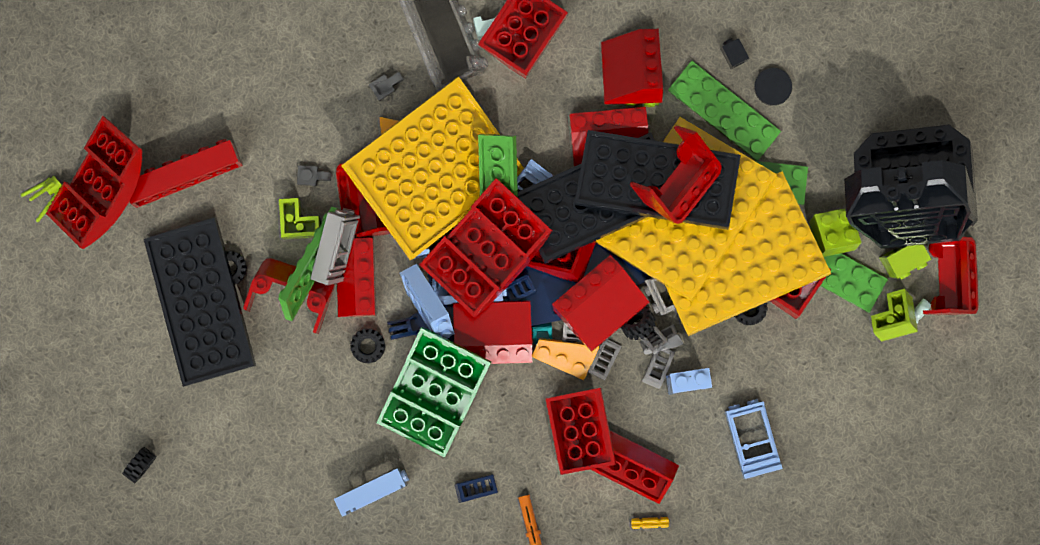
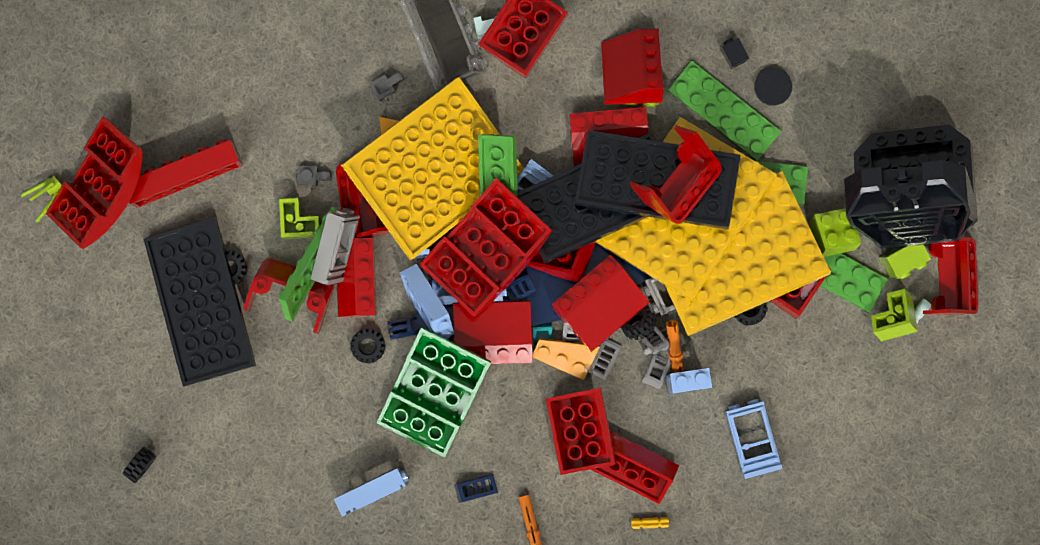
(675, 353): none -> orange pin

